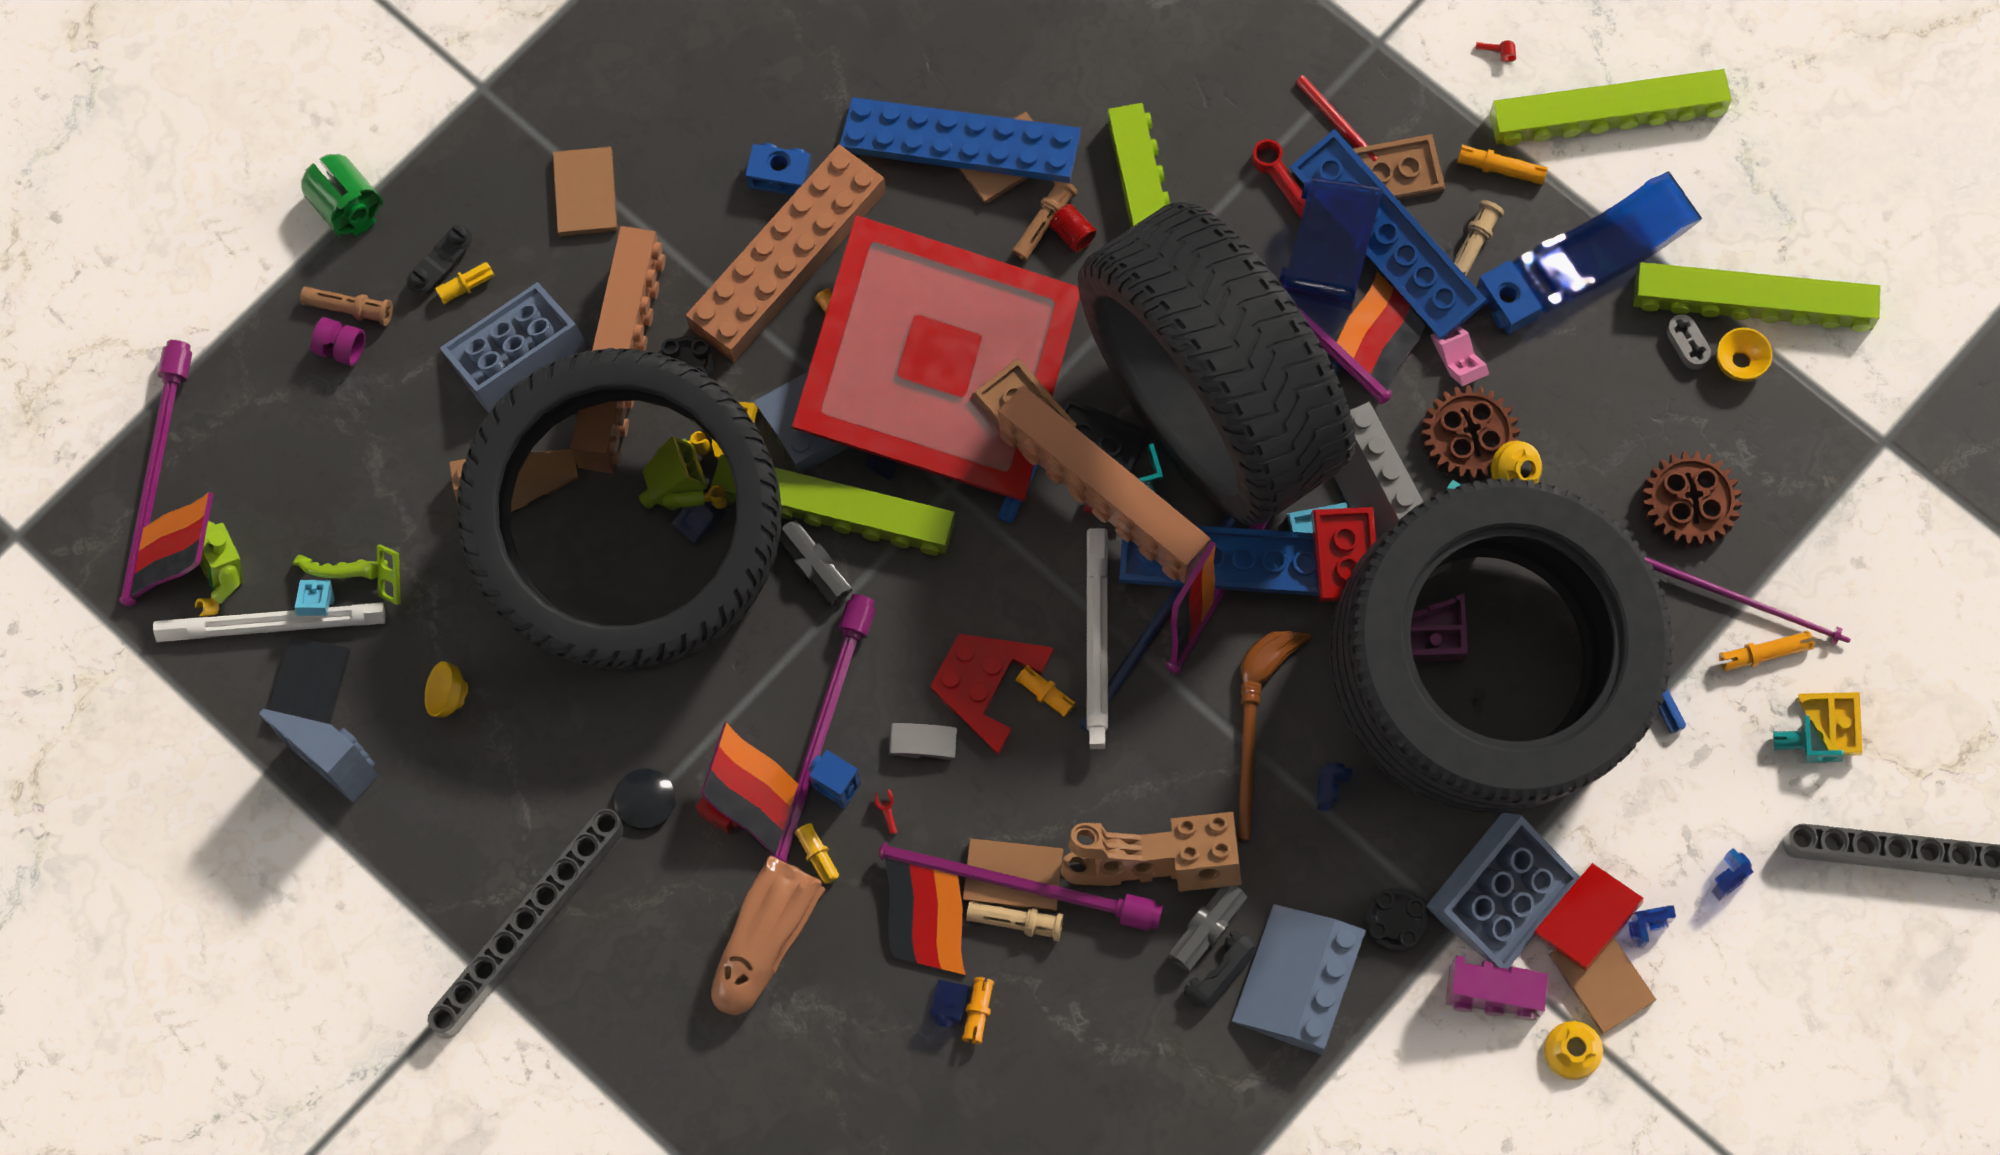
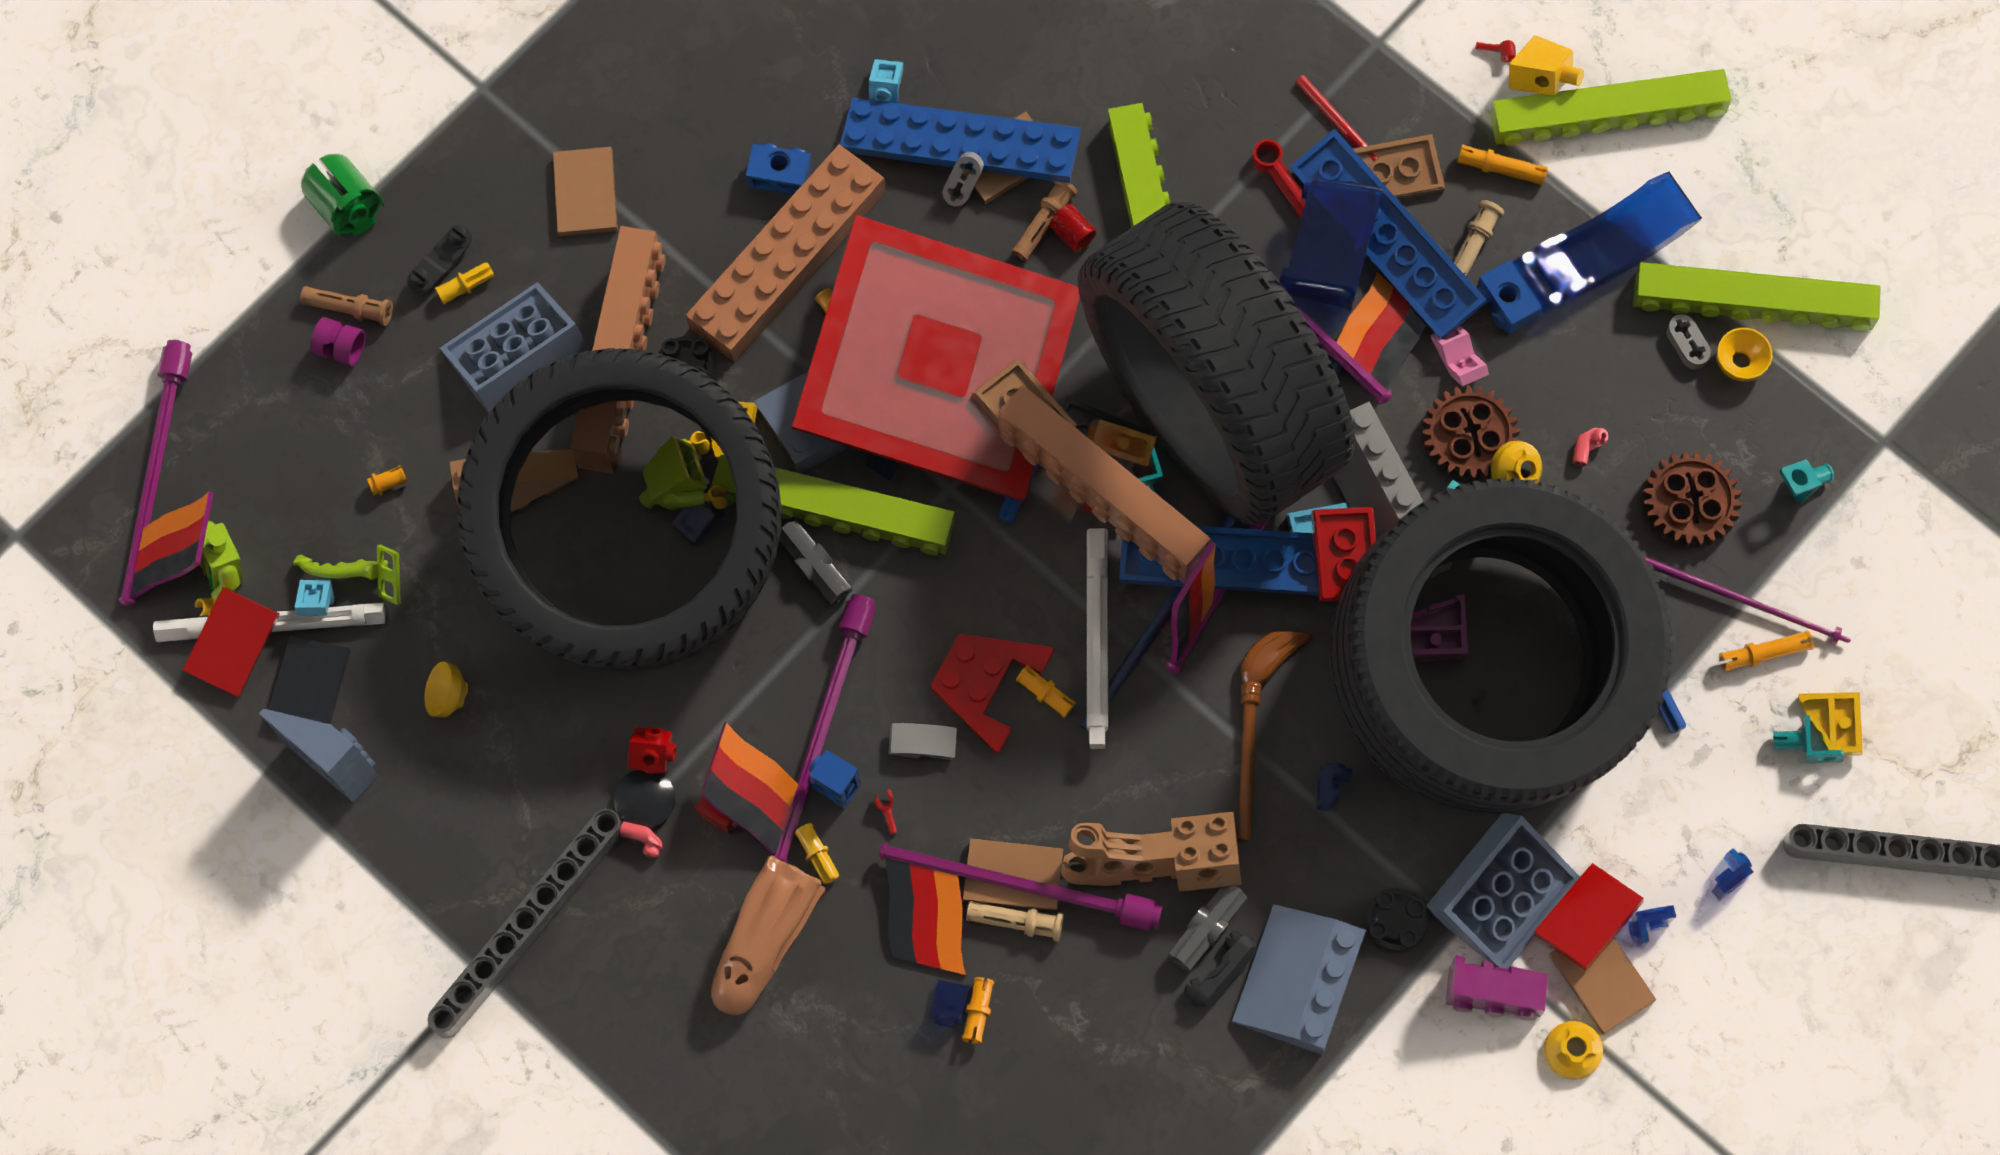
(231, 641): none -> red tile
(387, 480): none -> light orange pin
(644, 835): none -> coral arm
(651, 750): none -> red brick
(885, 81): none -> medium azure bracket
(968, 181): none -> light grey beam
(1122, 442): none -> clear orange slope
(1543, 68): none -> yellow torso
(1587, 442): none -> coral arm
(1804, 479): none -> teal bracket

